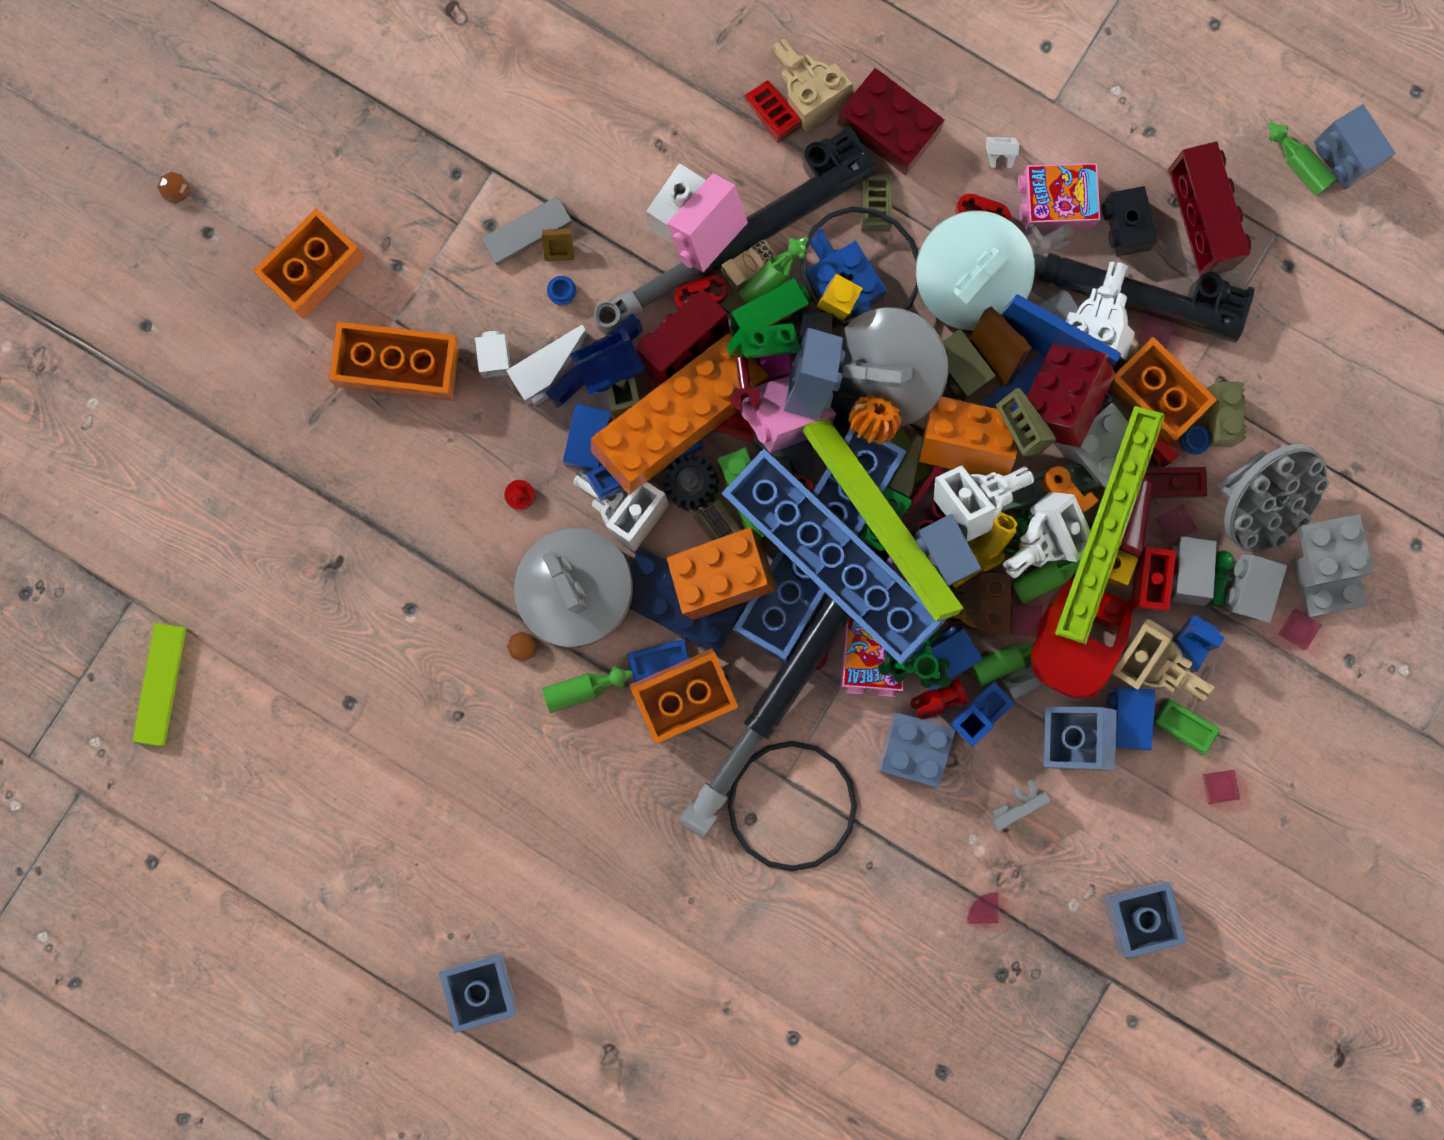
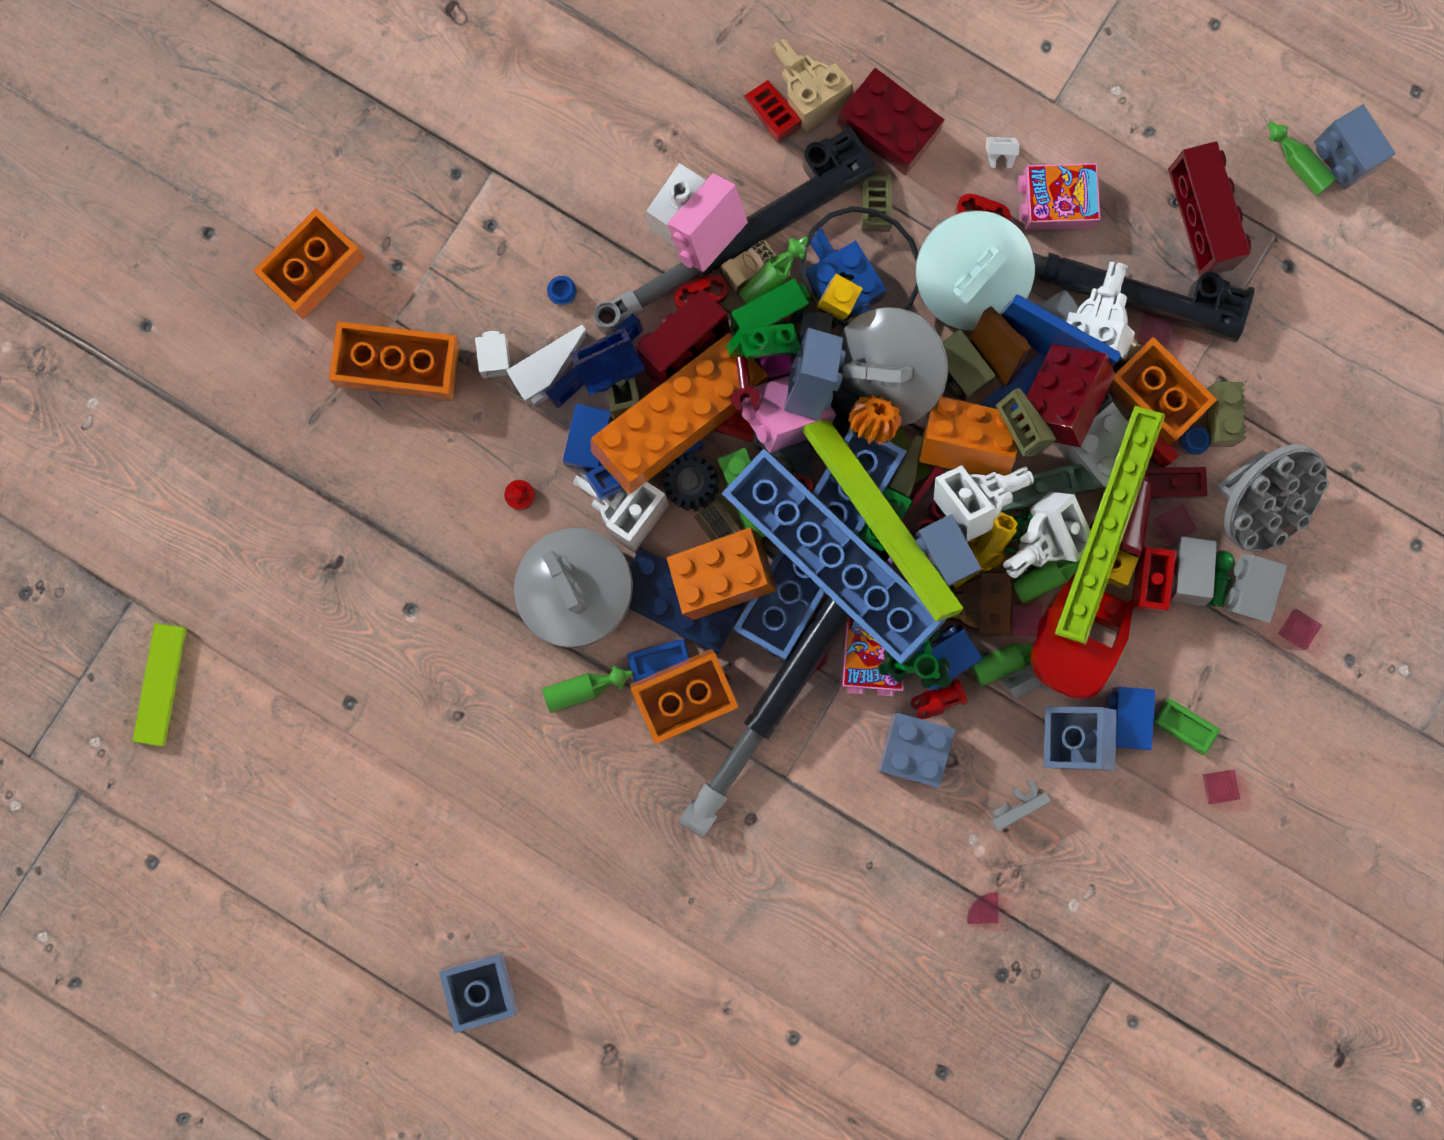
(173, 187): dark orange tile -> none
(522, 646): dark orange tile -> none
(525, 230): light grey tile -> none
(558, 244): pearl gold plate -> none
(851, 817): black piece -> none
(981, 713): blue brick -> none
(1054, 241): clear bracket -> none
(1059, 481): orange leg -> none
(1129, 221): black brick -> none
(1144, 919): sand blue brick -> none
(1155, 662): tan brick -> none
(1196, 641): blue brick -> none
(1333, 565): light grey bracket -> none

